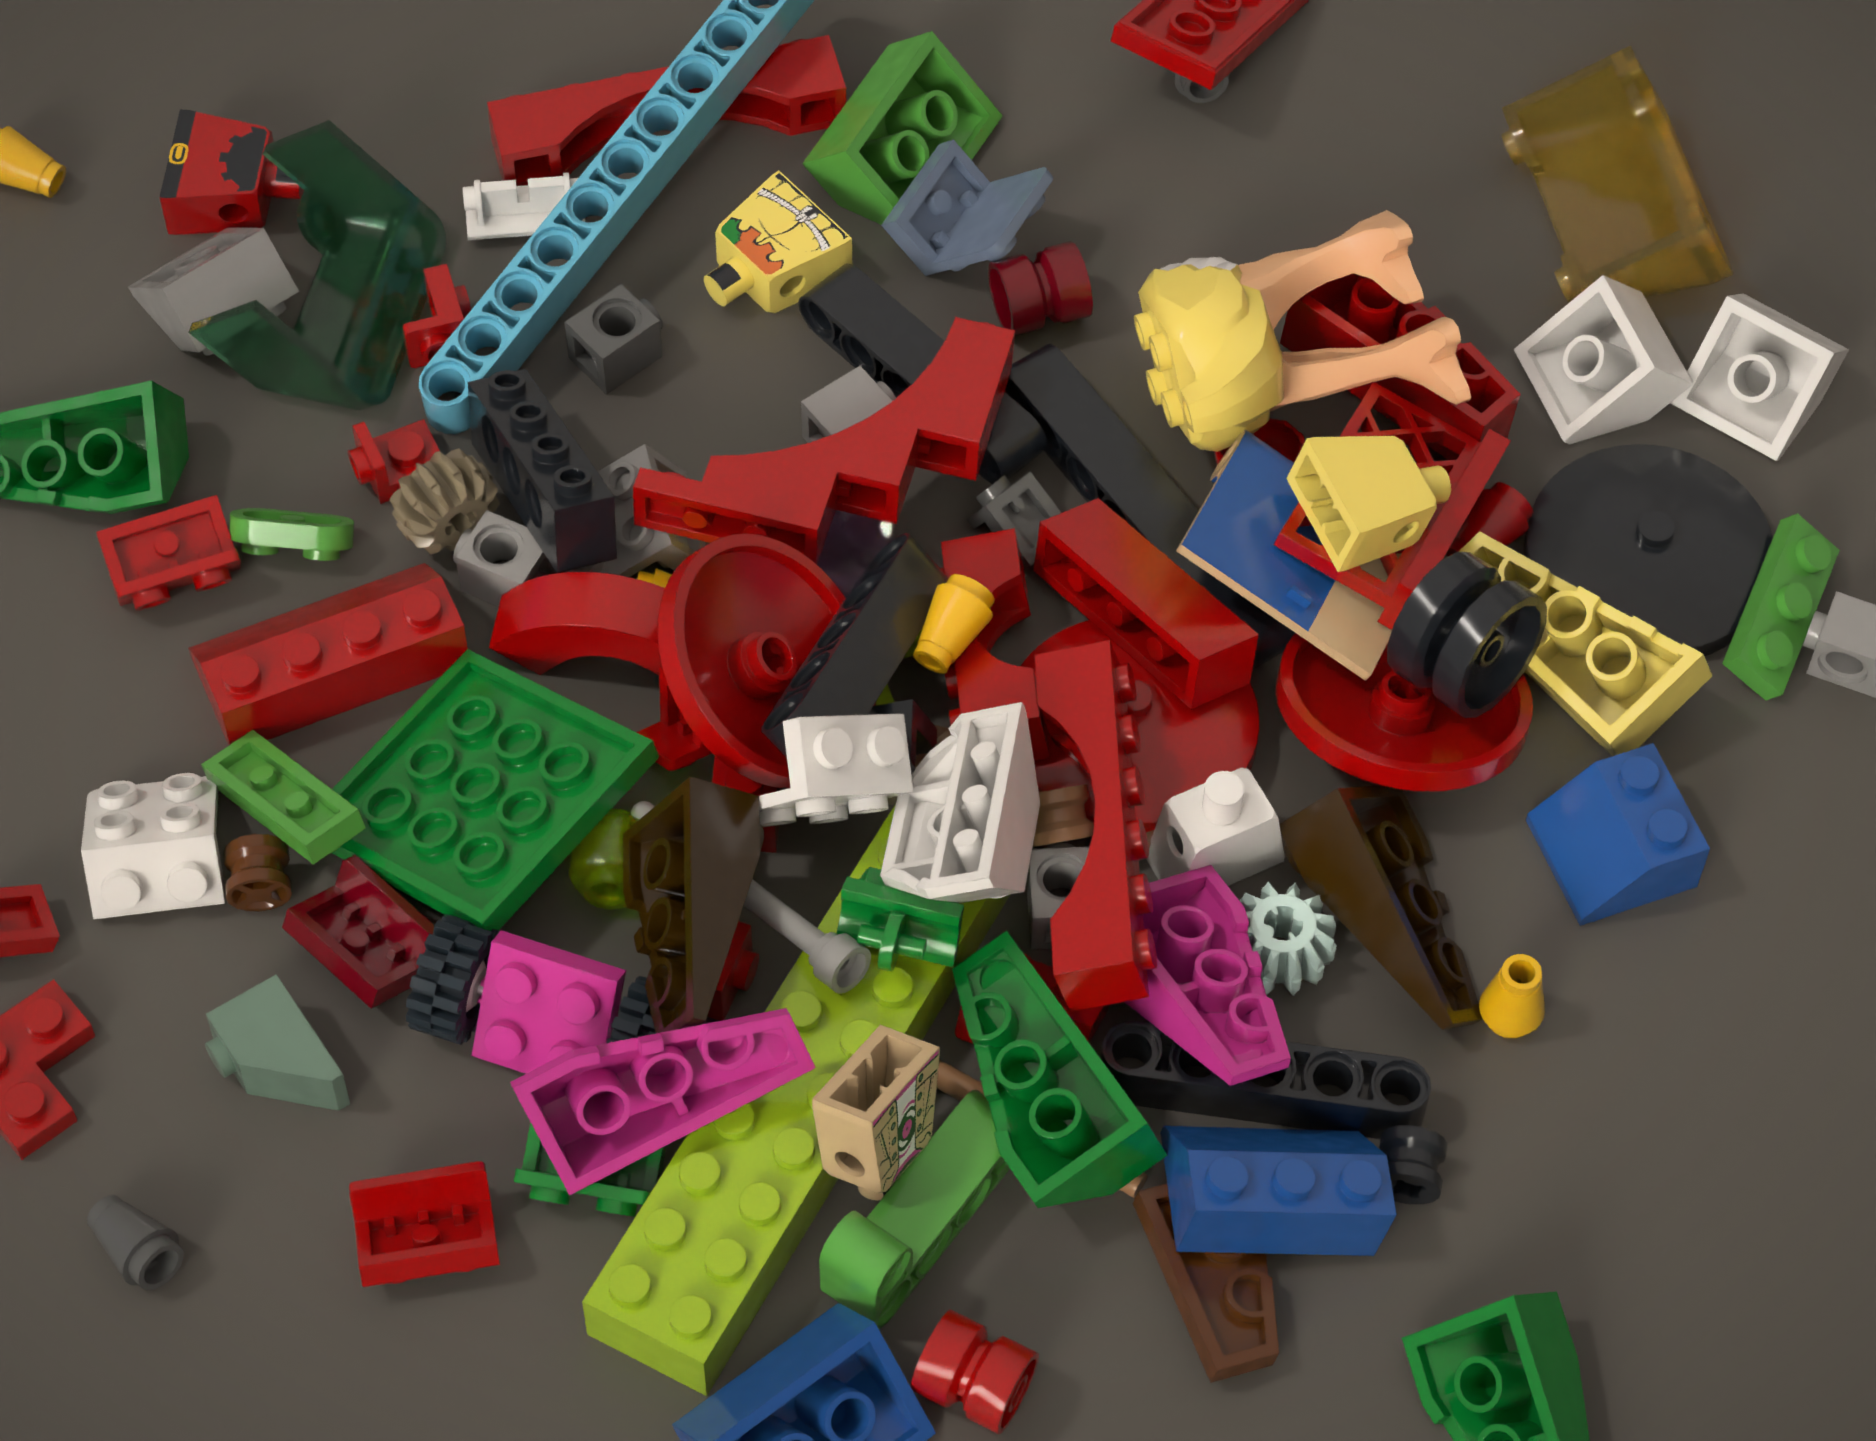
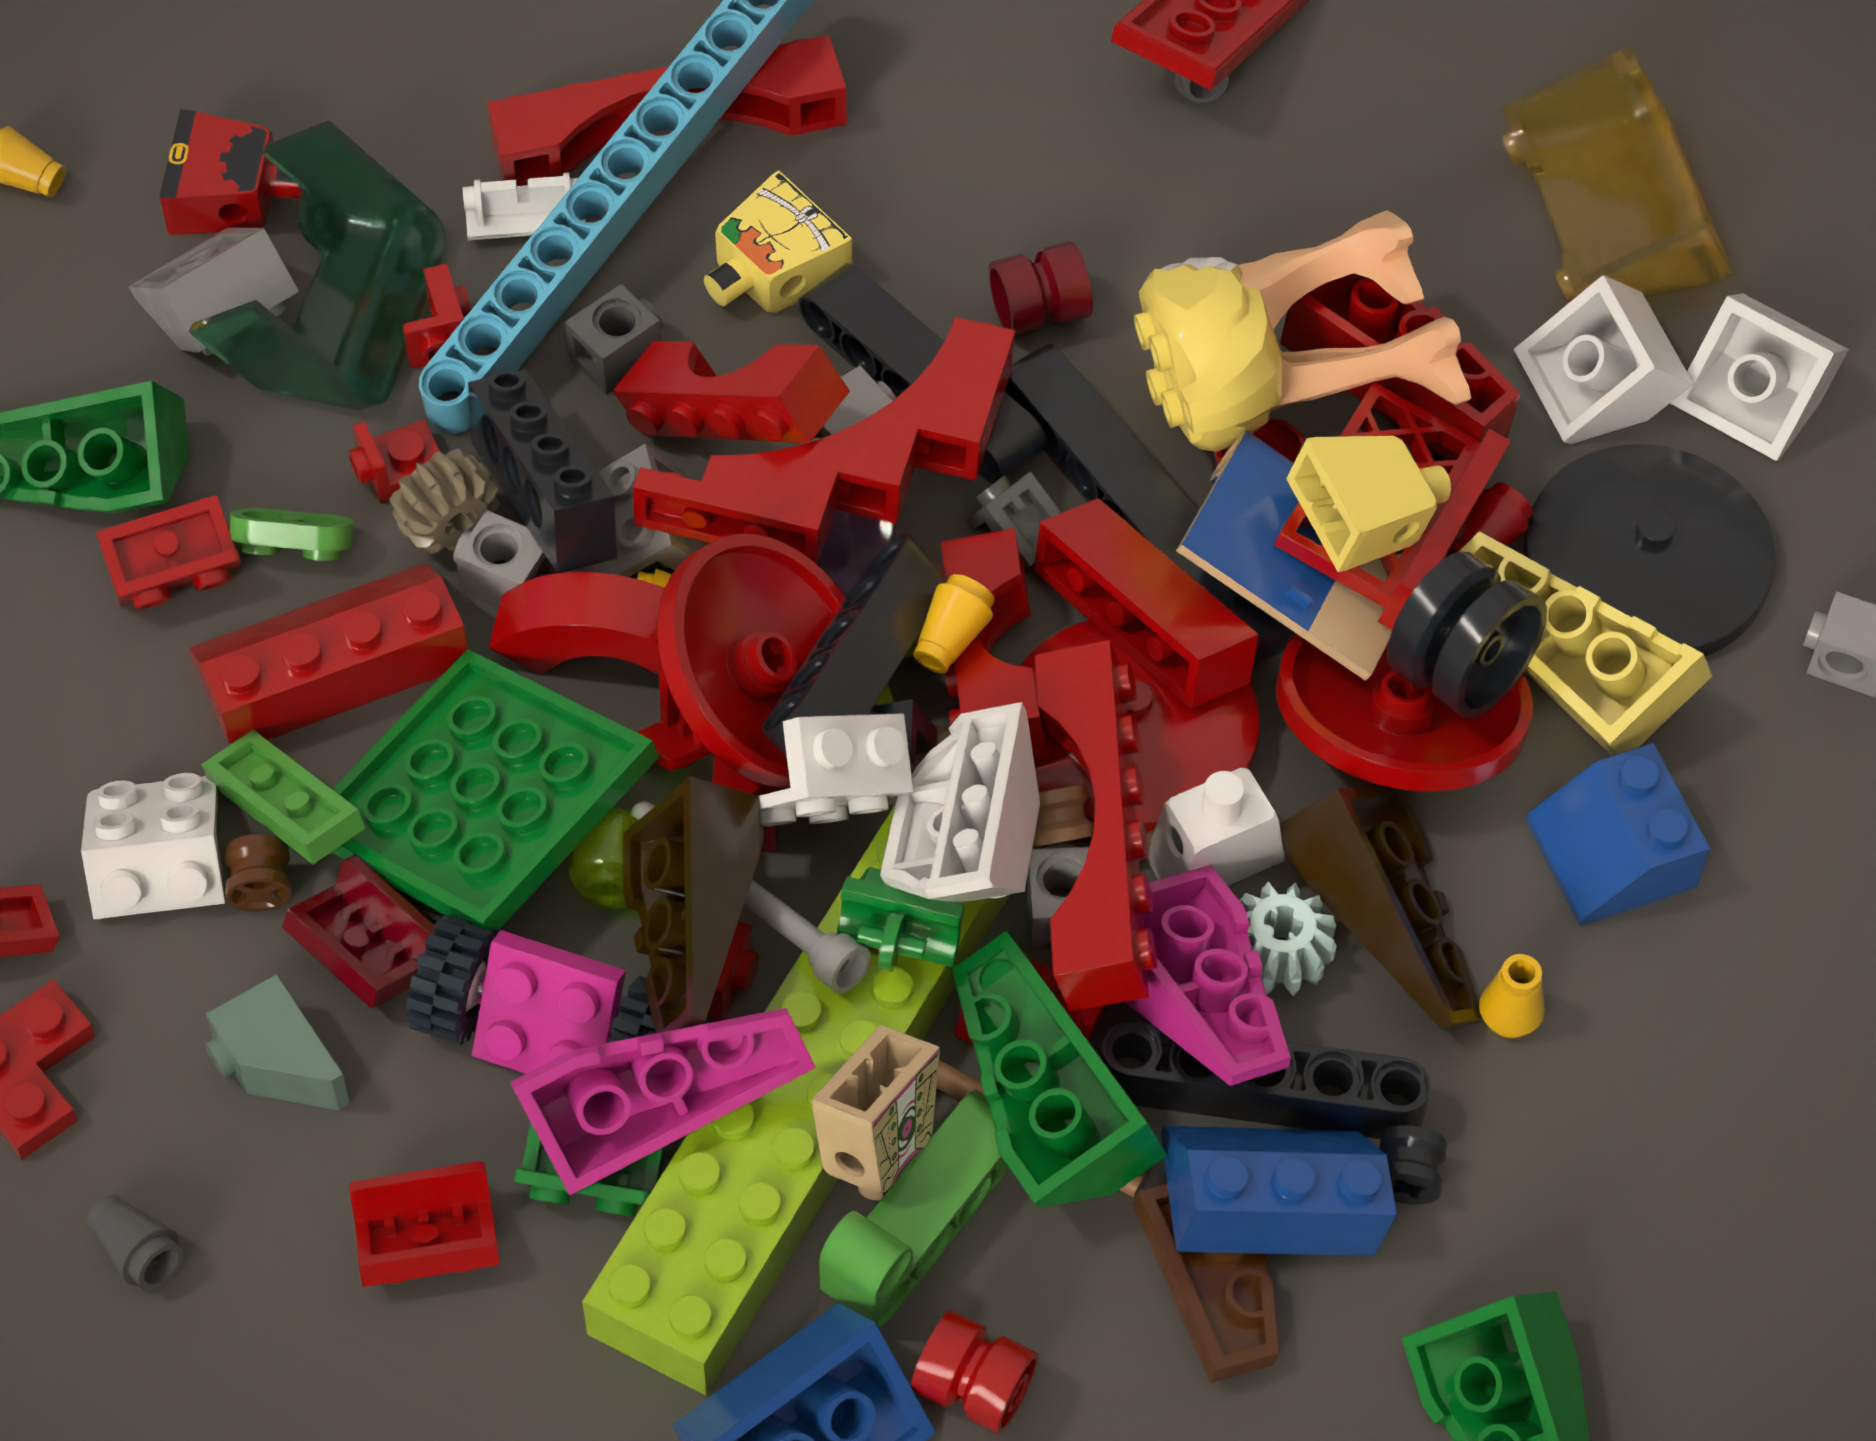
(772, 399): none -> red arch
(895, 123): bright green slope -> none
(958, 215): sand blue bracket -> none
(1781, 607): bright green plate -> none

